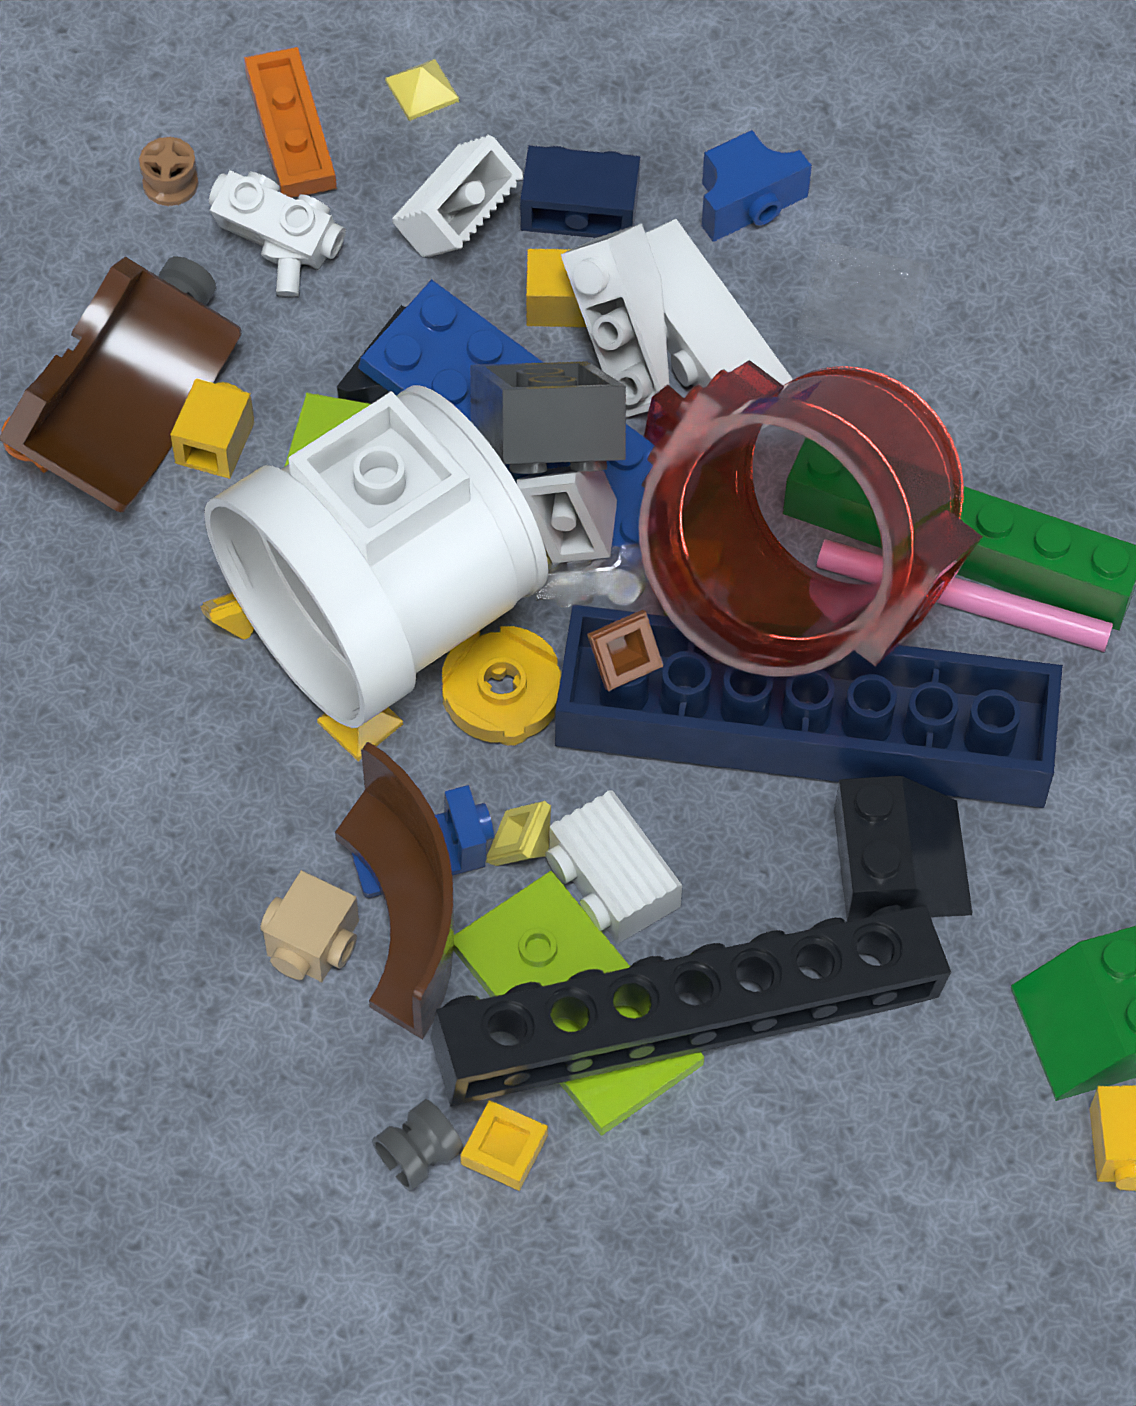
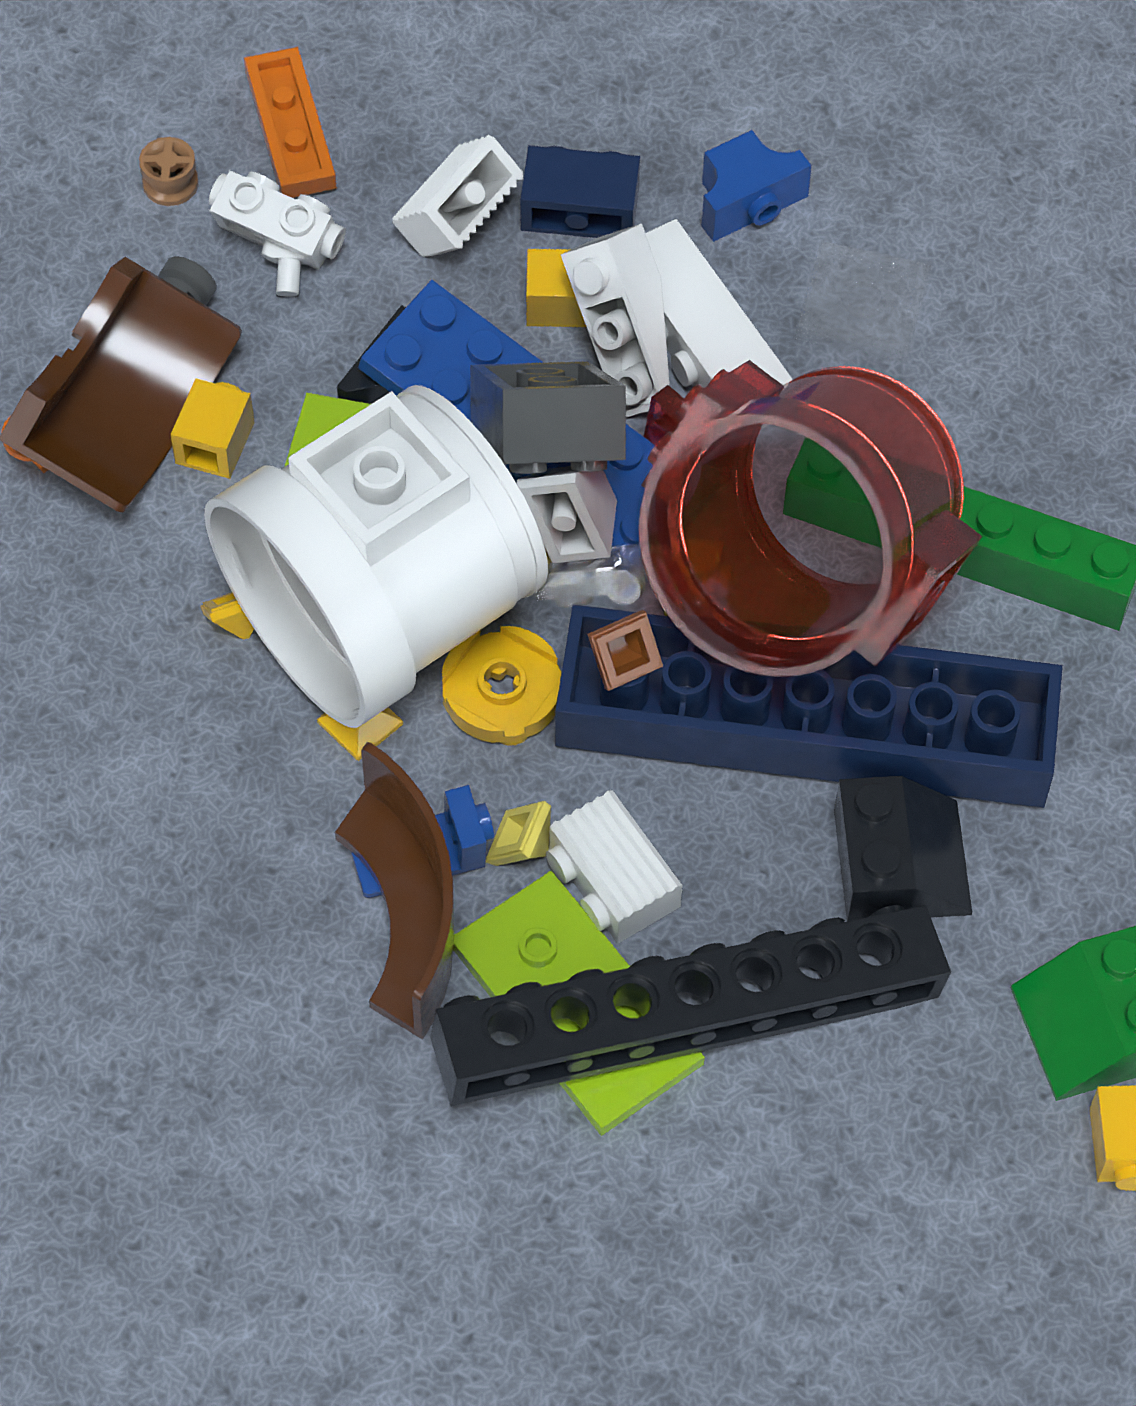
(310, 928): tan brick -> none
(422, 89): light yellow slope -> none
(422, 1142): dark grey wheel -> none
(504, 1145): yellow plate -> none
(979, 599): bright pink piece -> none

